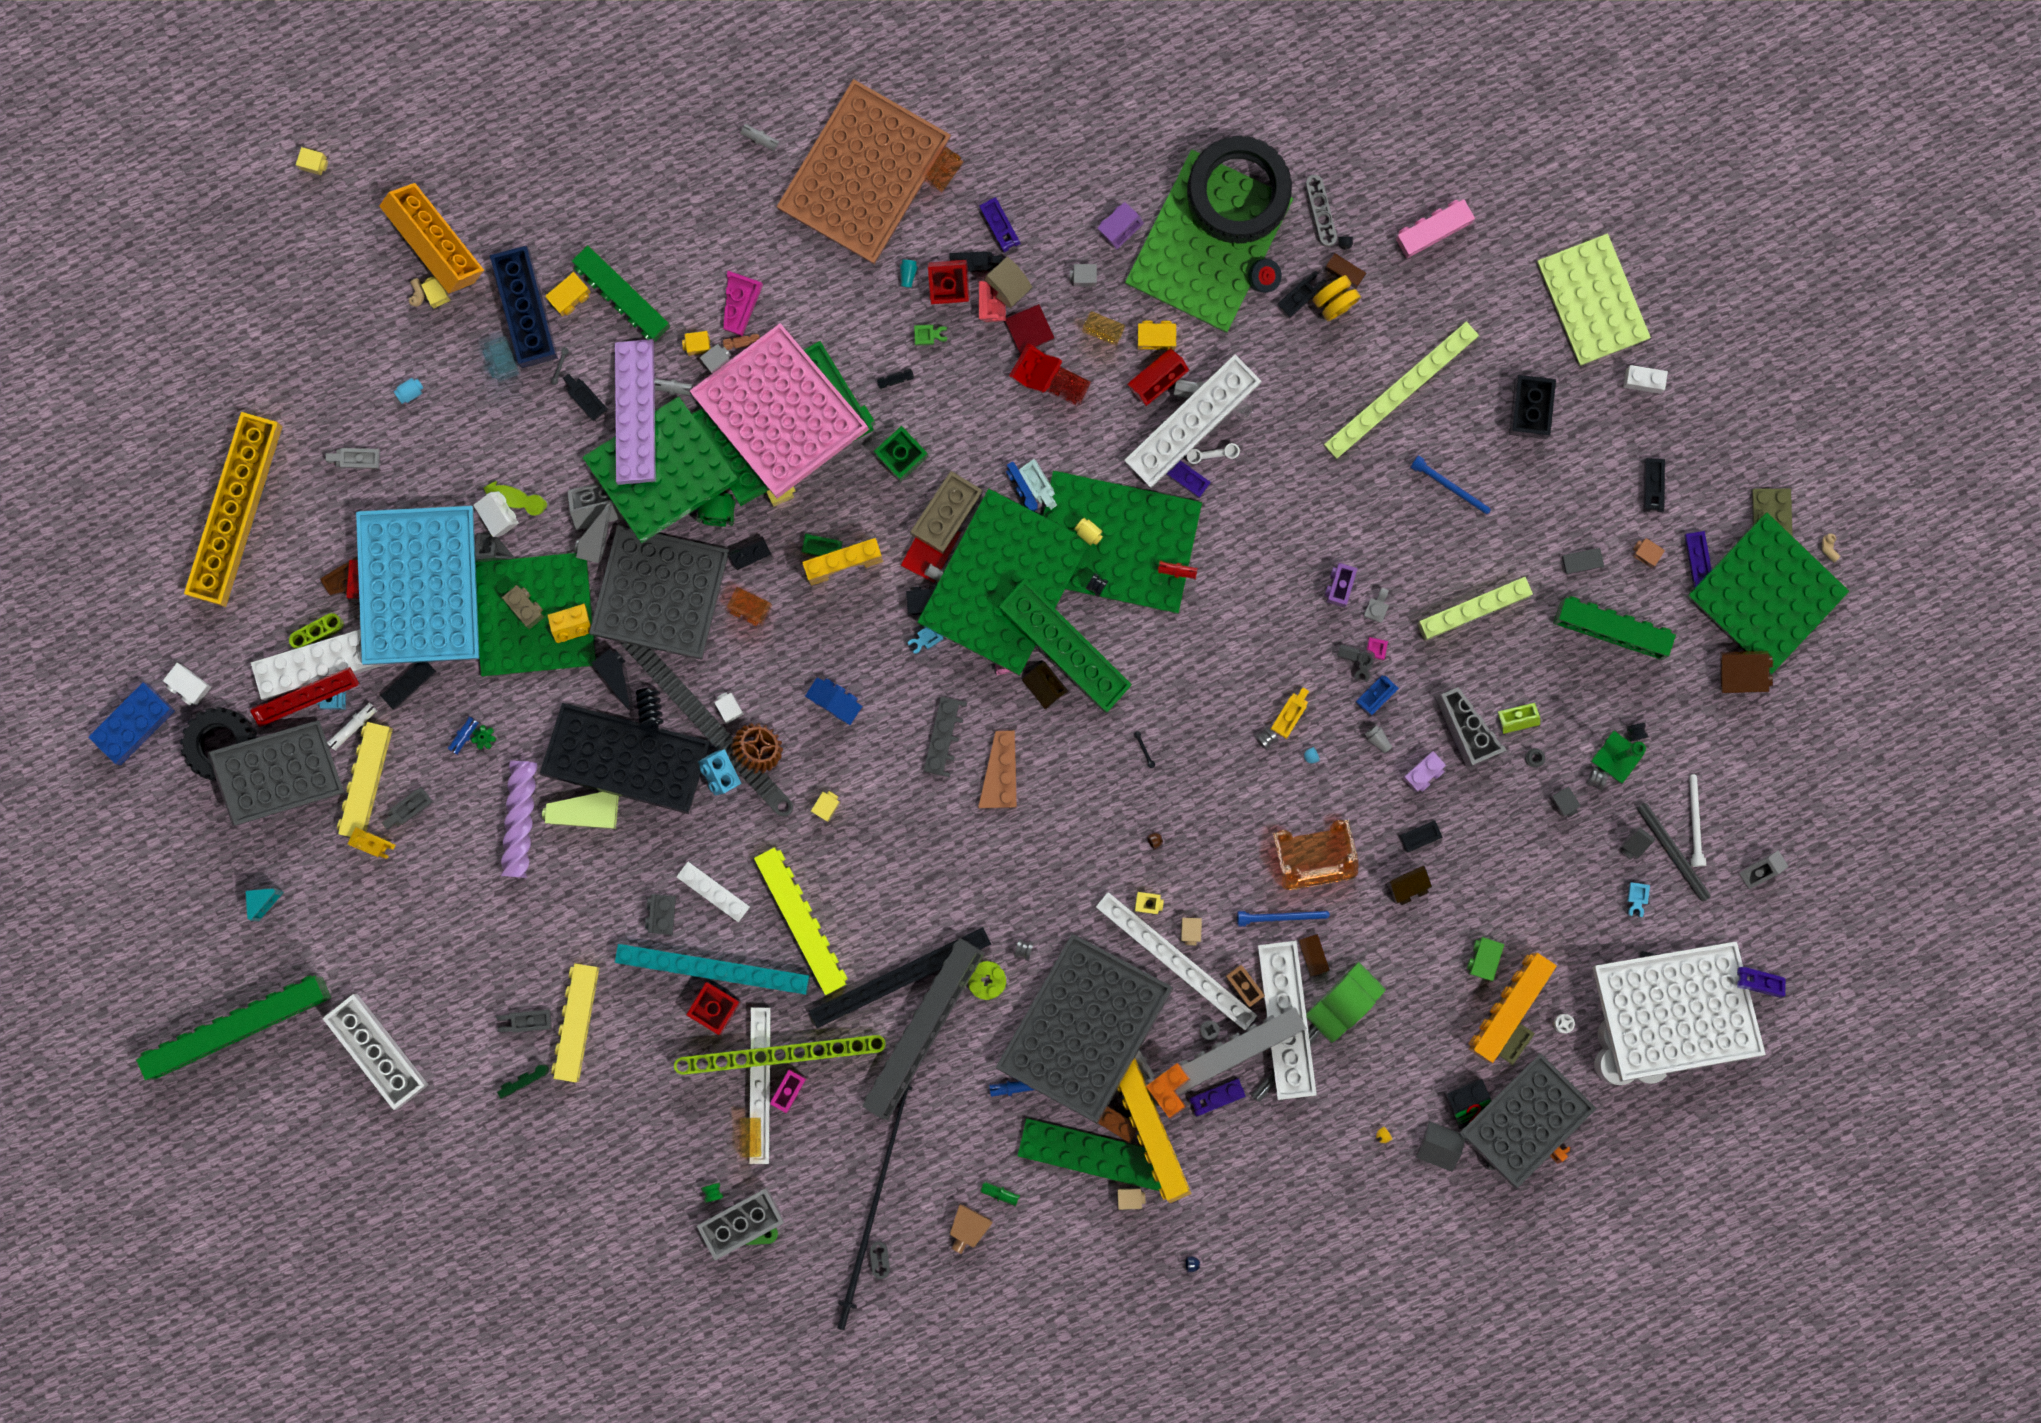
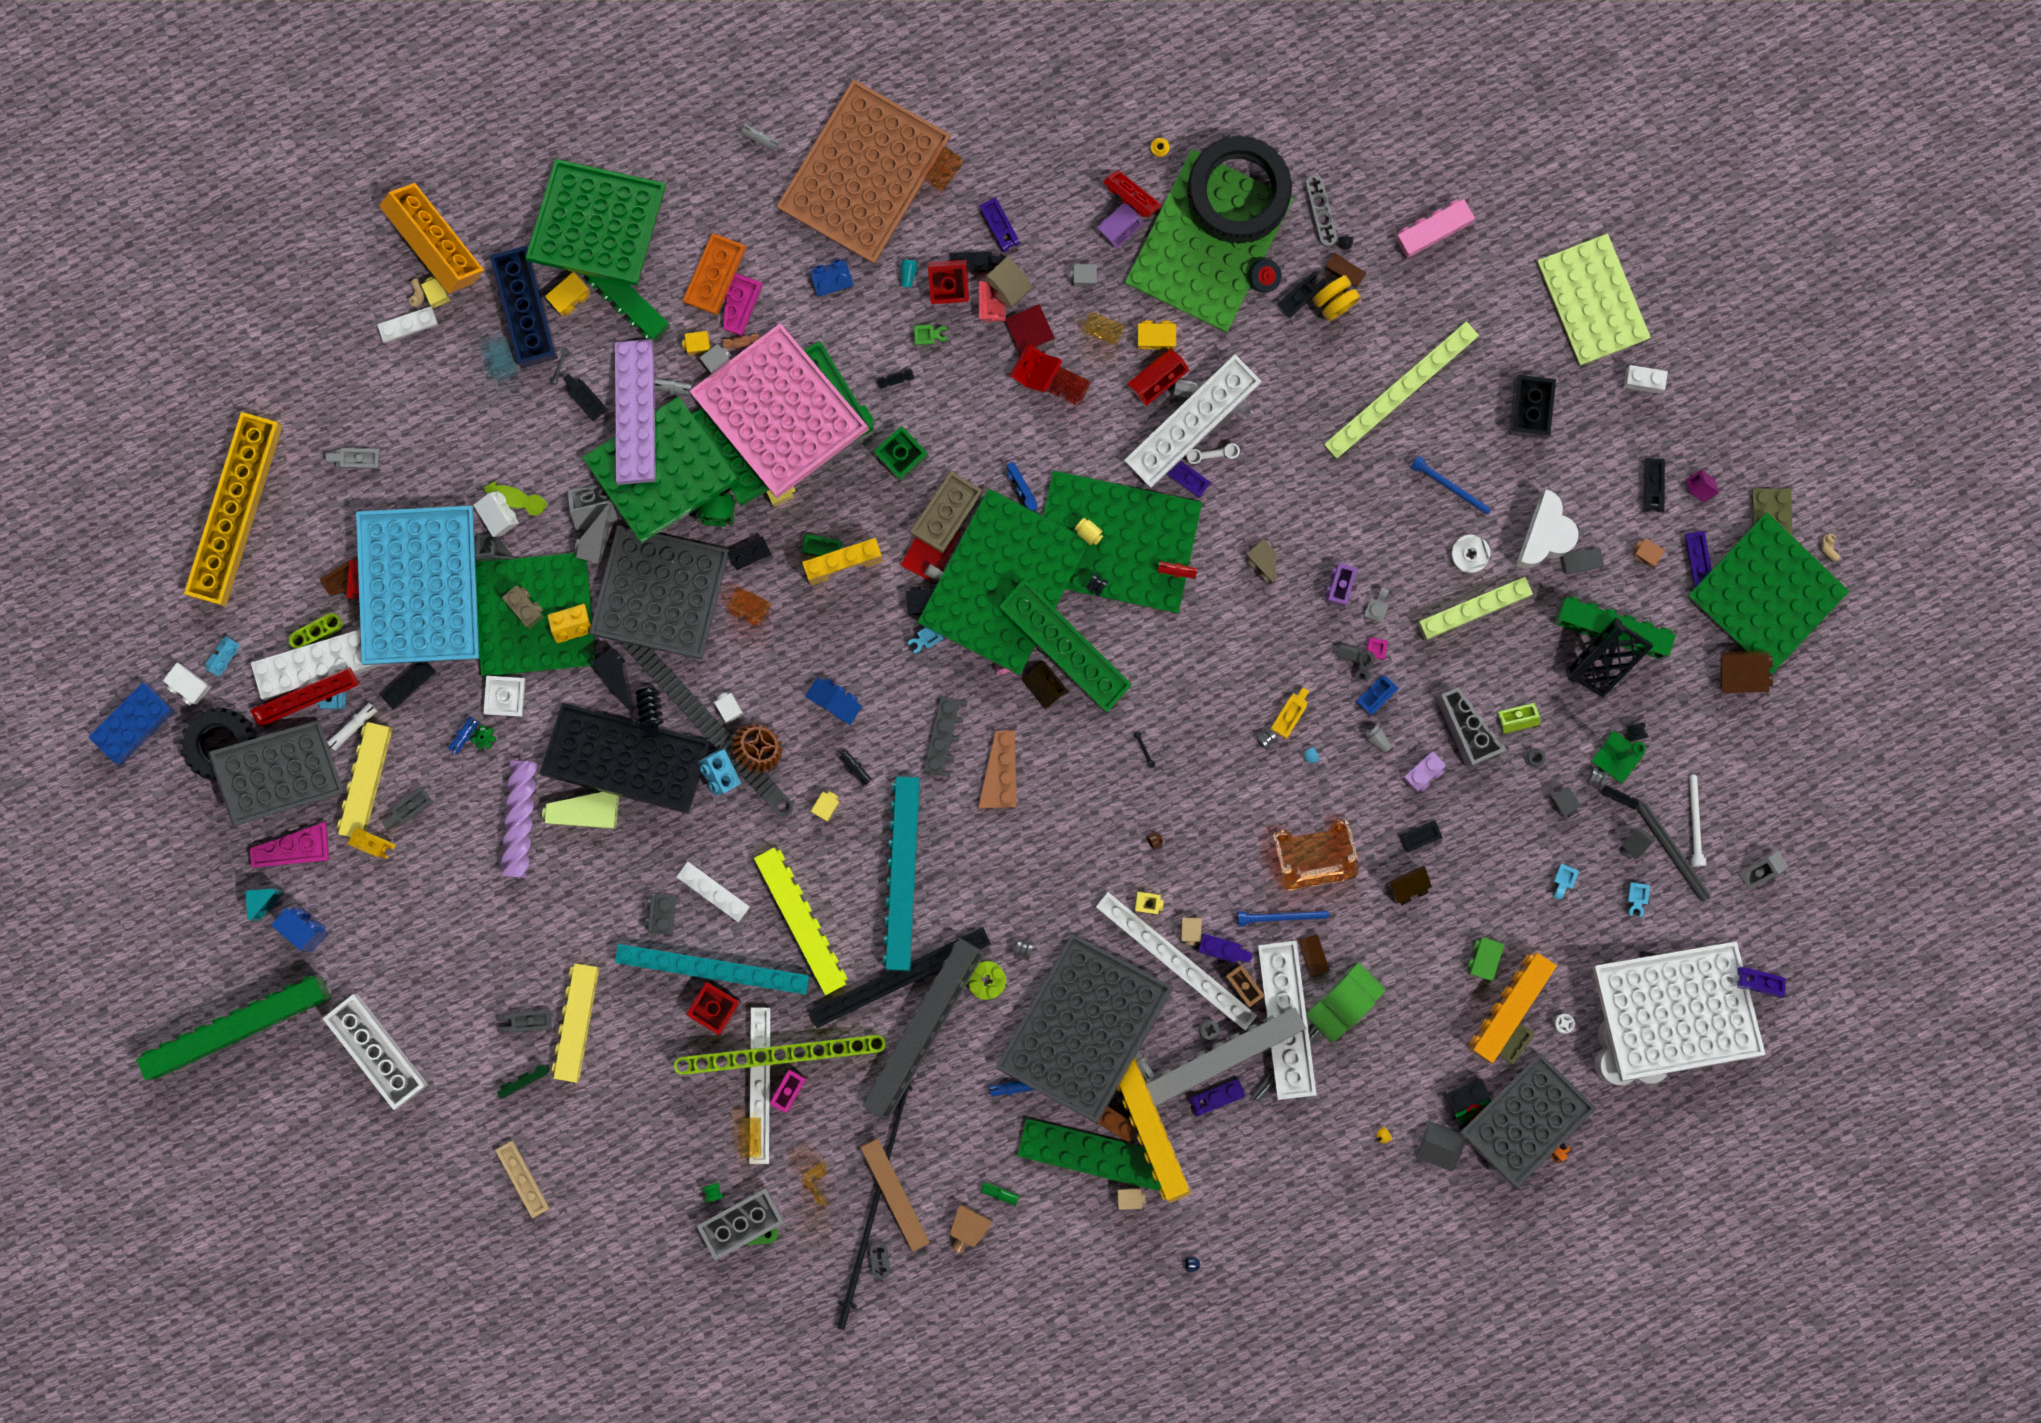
(218, 663): none -> medium azure hinge
(295, 848): none -> dark pink wing
(300, 929): none -> blue brick
(312, 161): light yellow brick -> none
(407, 324): none -> white plate
(408, 390): medium azure brick -> none
(504, 696): none -> white plate
(522, 1179): none -> tan plate
(596, 222): none -> green plate
(714, 274): none -> orange tile
(817, 1171): none -> clear yellow bracket
(831, 277): none -> blue bracket
(855, 768): none -> black pin
(894, 1195): none -> medium nougat tile
(902, 874): none -> teal brick
(1038, 483): light aqua hinge -> none
(1132, 194): none -> red plate
(1160, 153): none -> yellow plate
(1165, 1088): orange brick -> none
(1223, 949): none -> dark purple hinge
(1264, 559): none -> dark tan slope
(1461, 548): none -> white plate
(1548, 534): none -> white brick
(1565, 879): none -> medium azure plate
(1594, 652): none -> black fence
(1620, 797): none -> black axle
(1702, 485): none -> magenta panel

